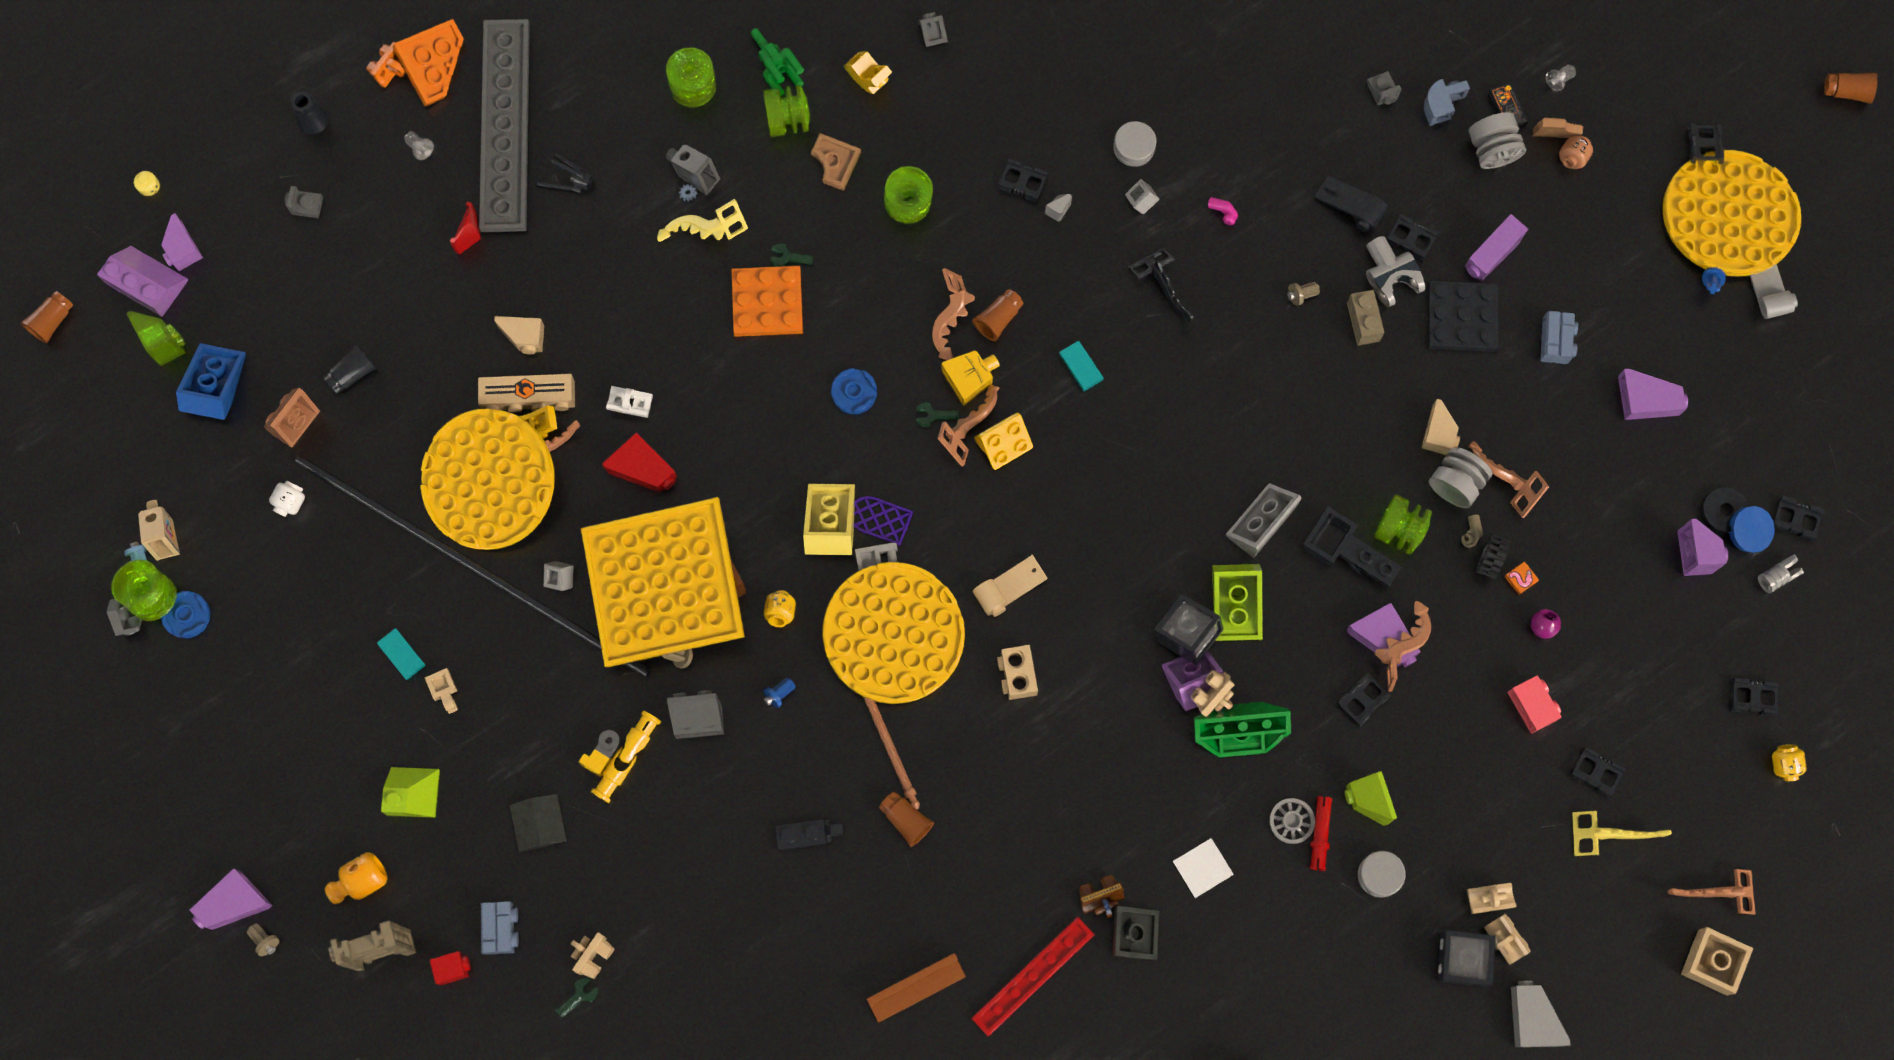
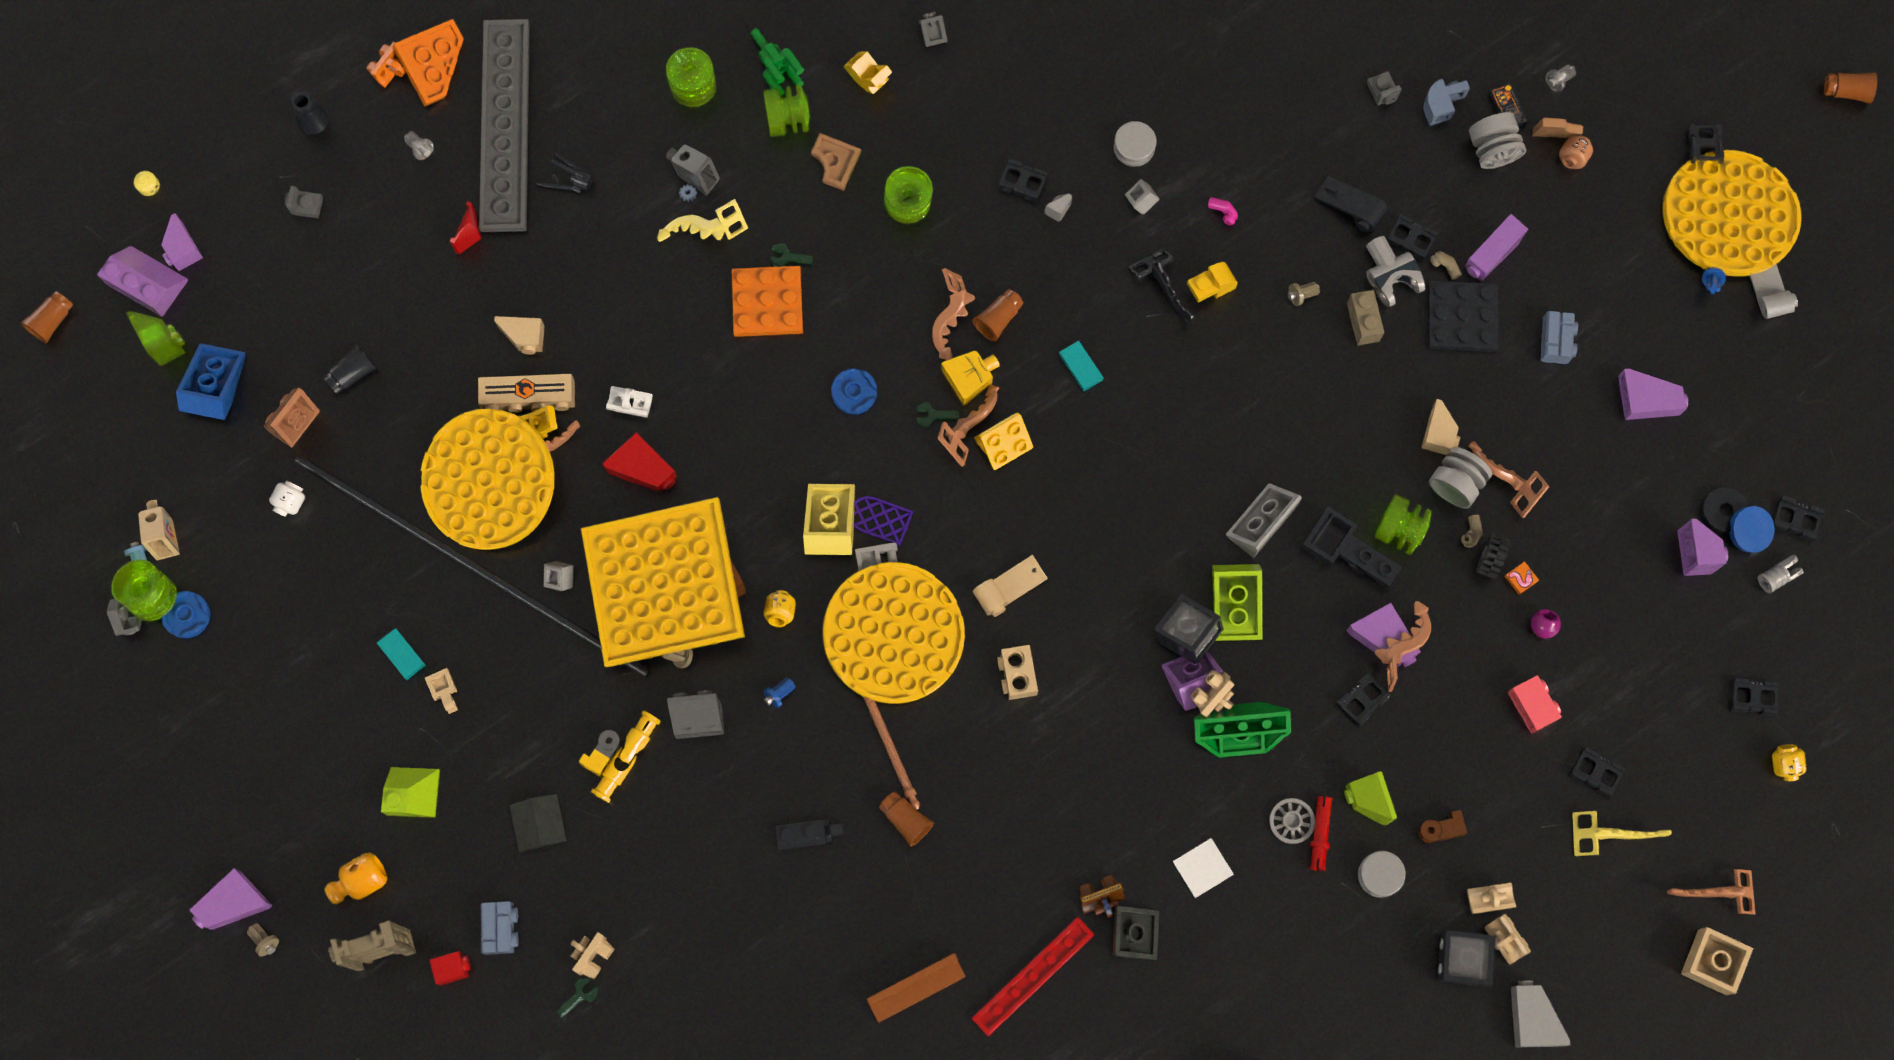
(1215, 281): none -> yellow brick
(1435, 831): none -> reddish brown leg
(1447, 261): none -> dark tan arm

